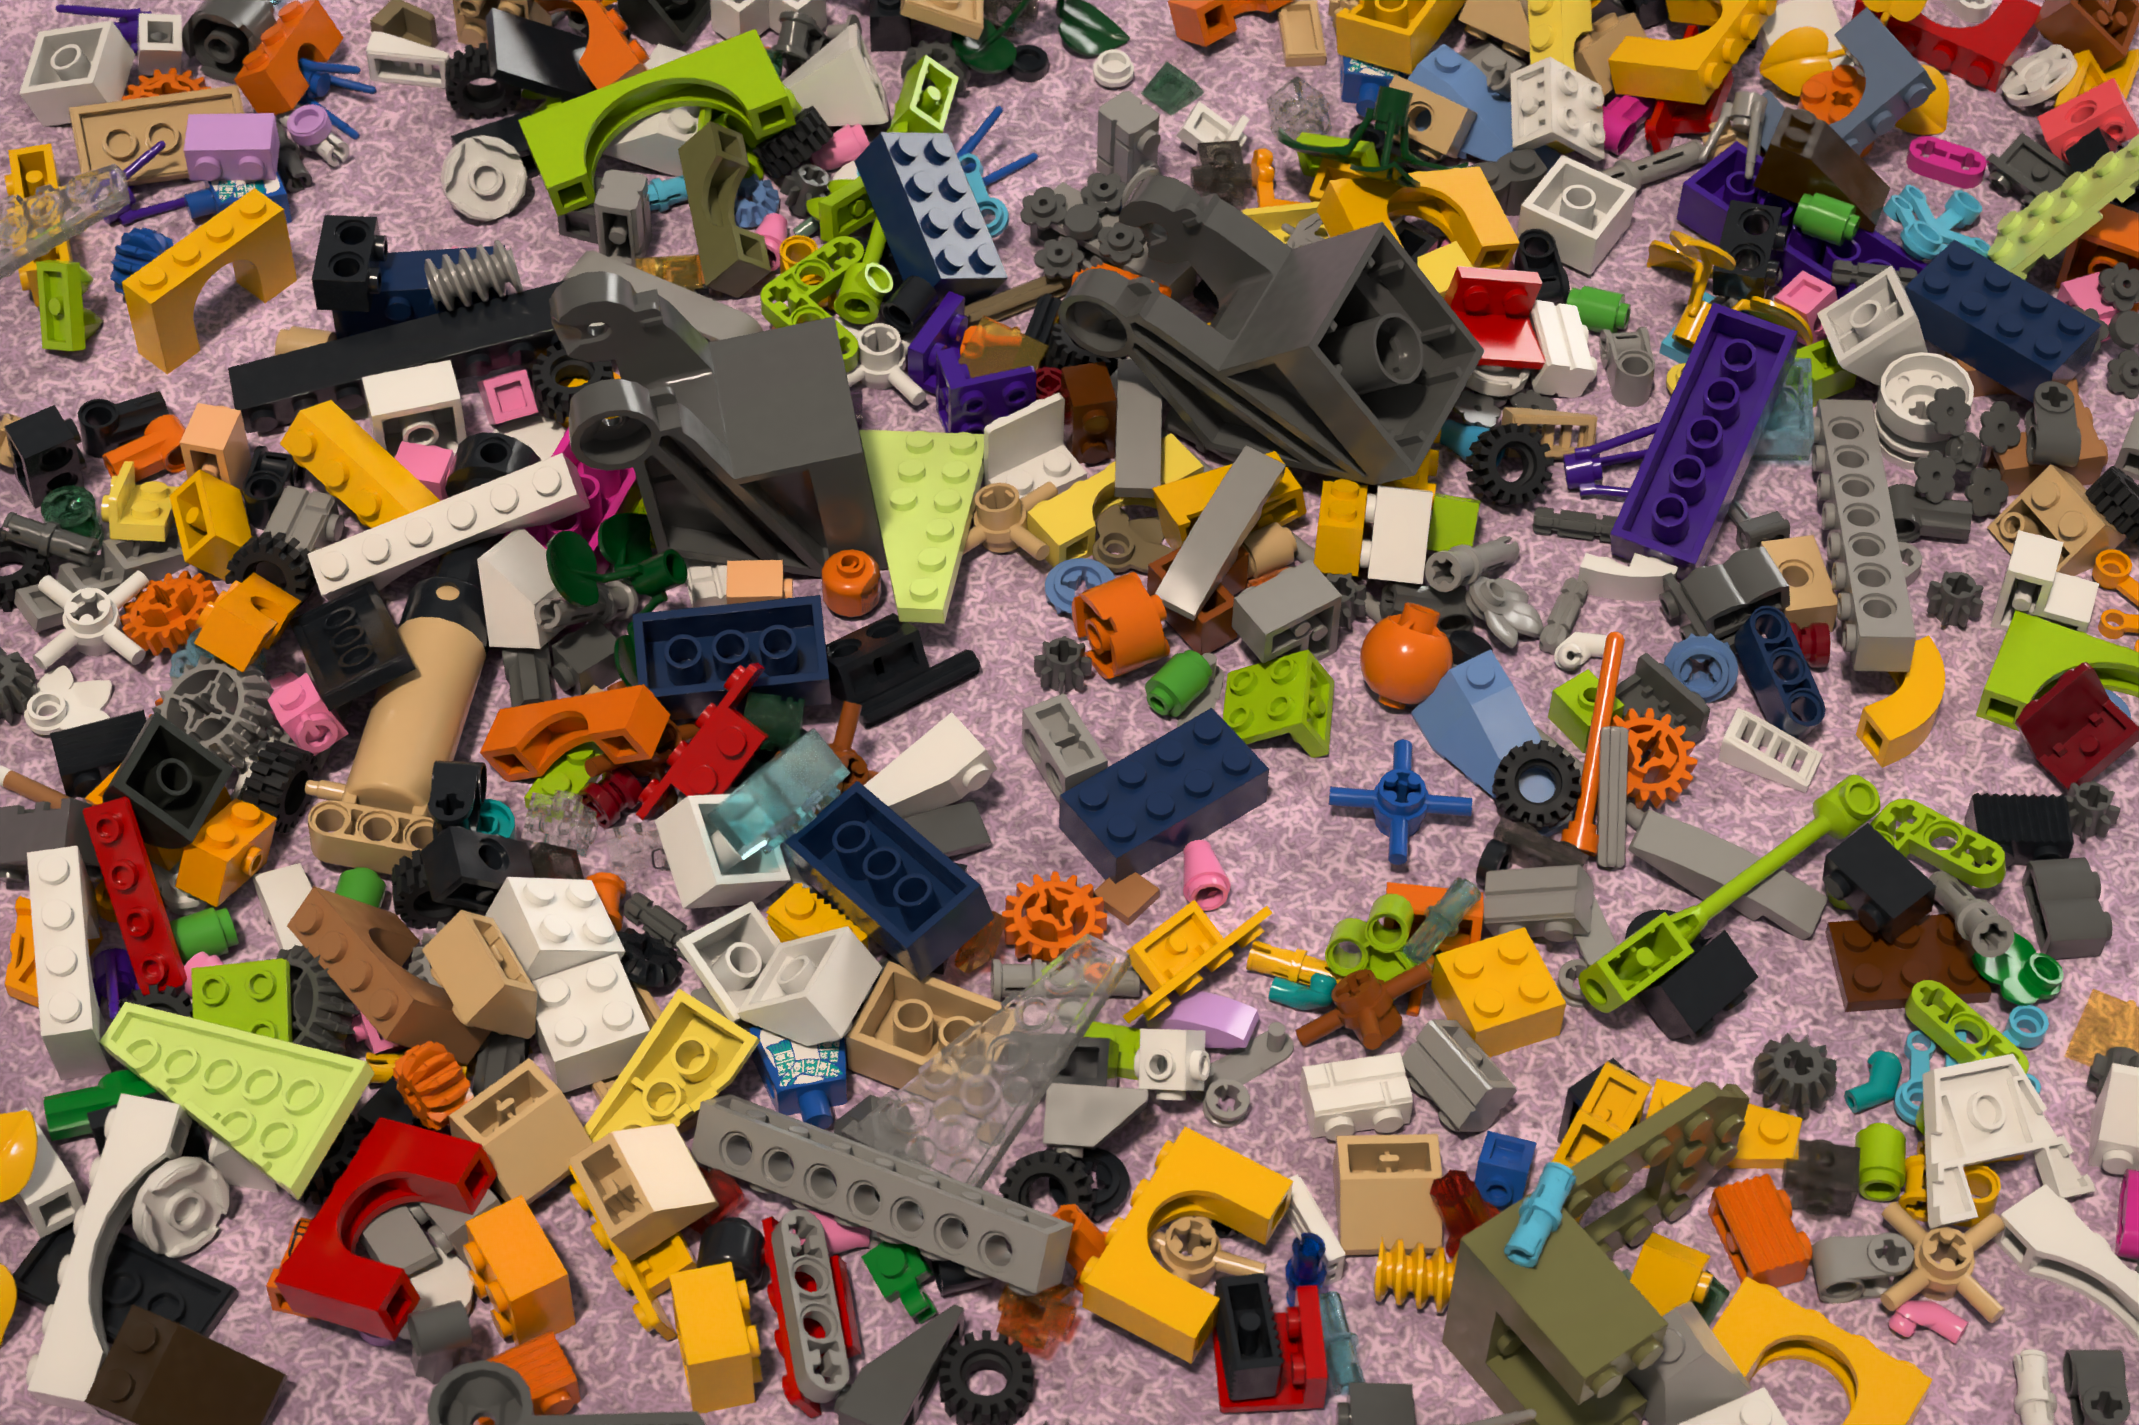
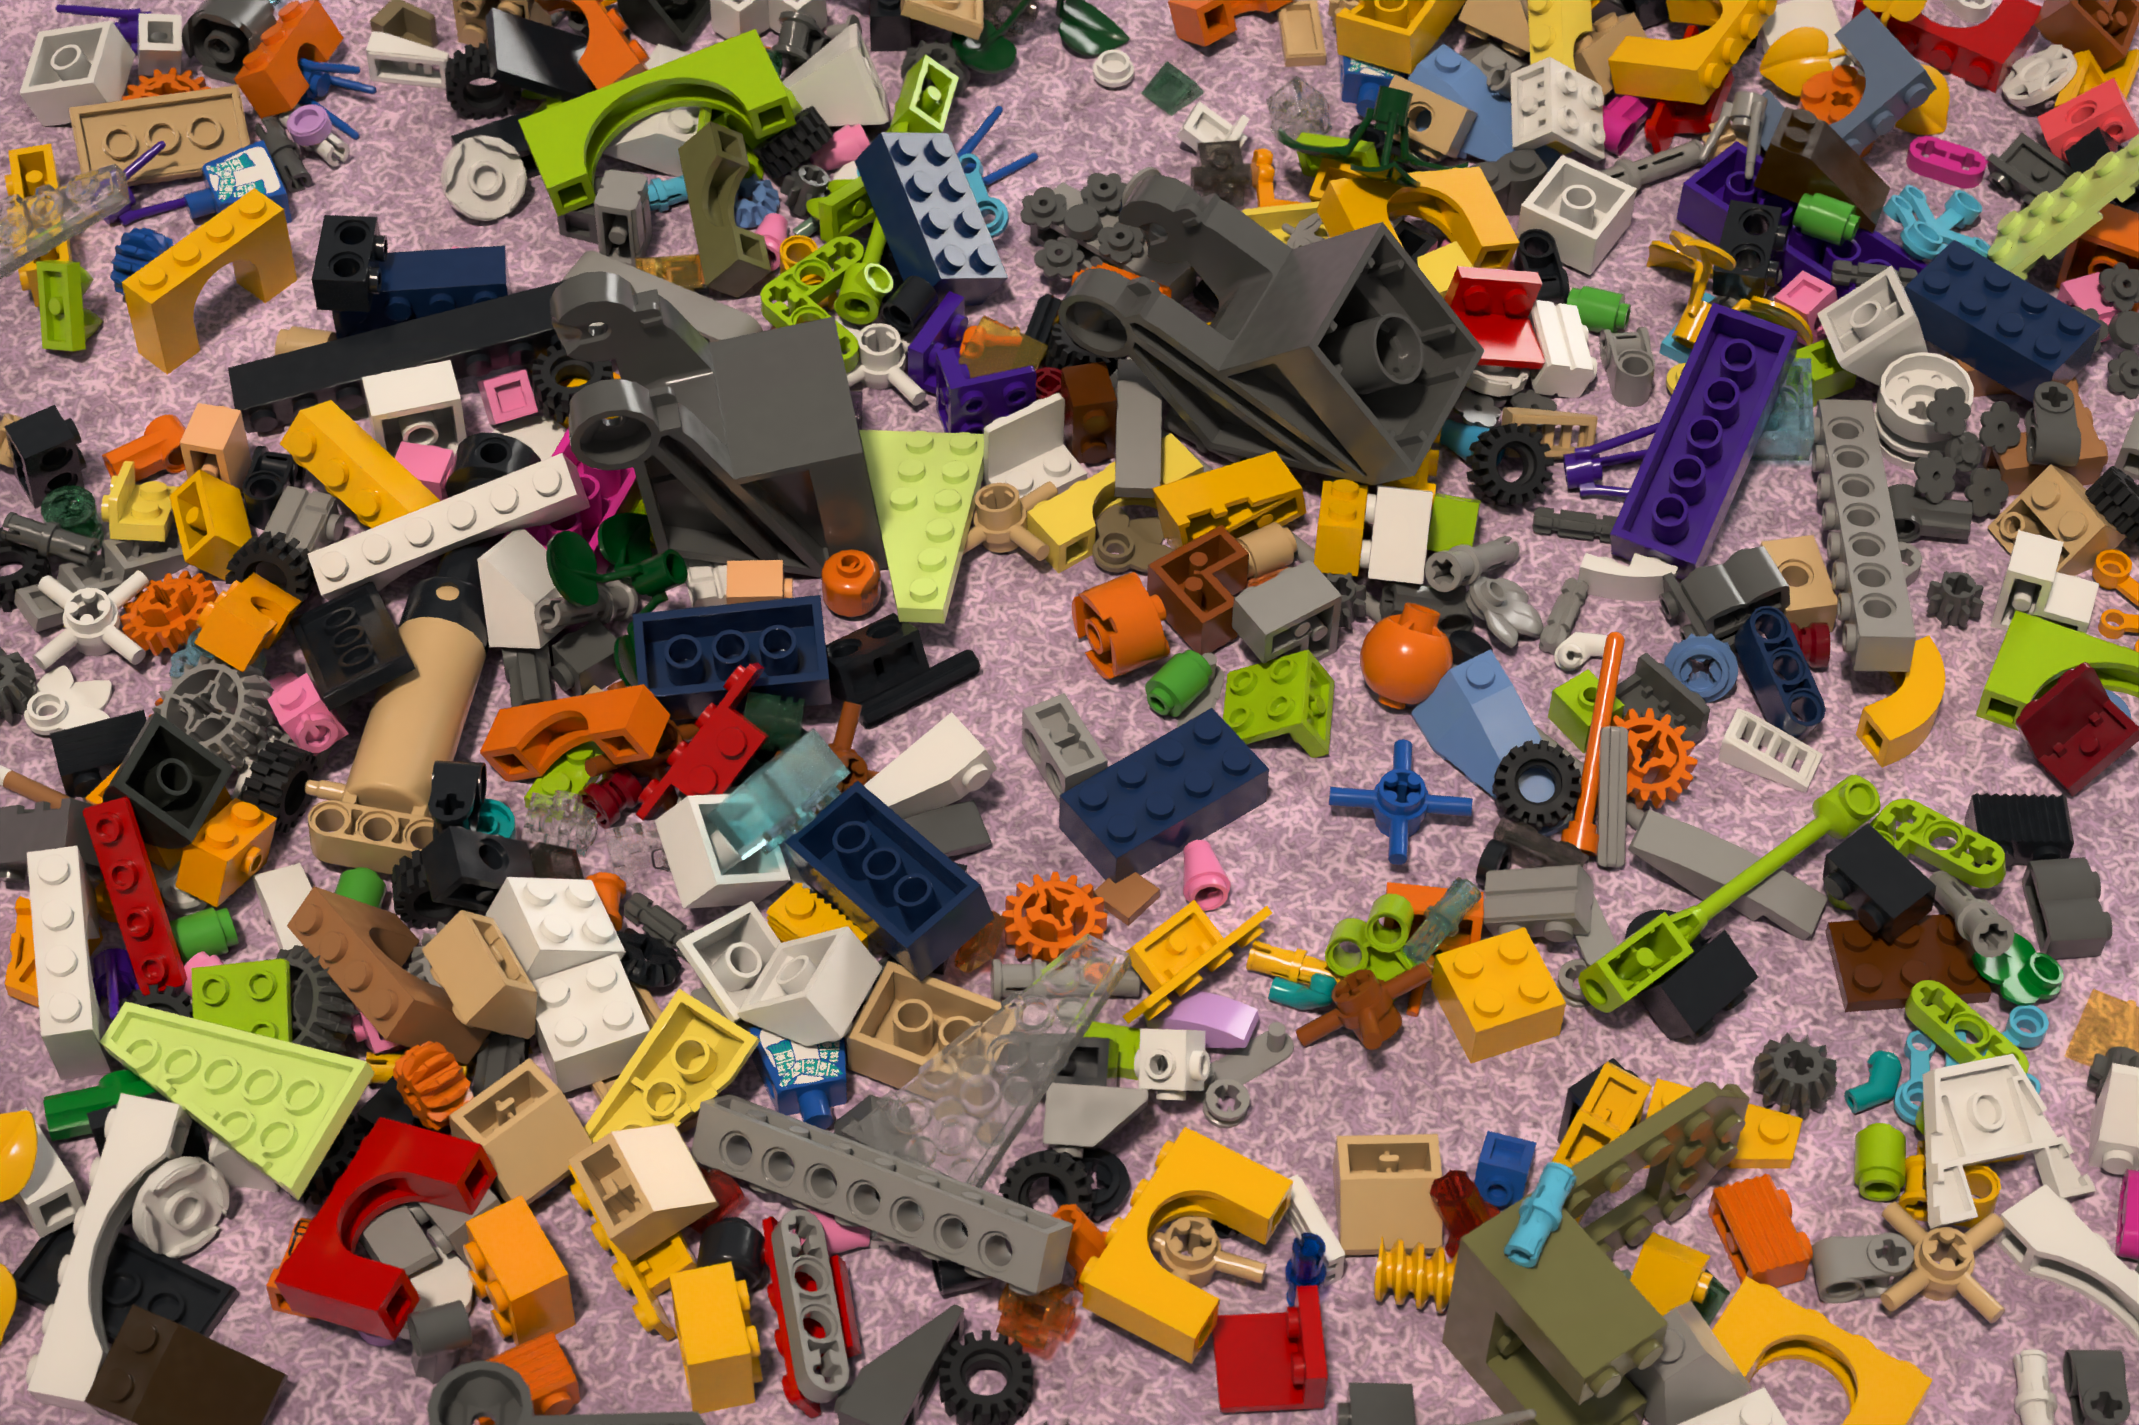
(108, 424): black piece -> none
(231, 146): lavender brick -> none
(472, 276): light grey piece -> none
(899, 1274): green plate -> none
(1016, 299): dark tan axle -> none
(1029, 64): black tile -> none
(1062, 665): dark grey gear -> none
(1068, 575): medium blue gear -> none
(1127, 136): light grey brick -> none
(1220, 532): light grey slope -> none
(1248, 1337): black brick -> none
(1339, 1344): clear light blue axle -> none
(1356, 1096): white brick -> none
(1457, 1076): light grey brick -> none
(1758, 529): dark grey piece -> none
(1822, 1177): clear smoke brick -> none
(1930, 1315): bright pink arm -> none
(2091, 809): dark grey gear -> none

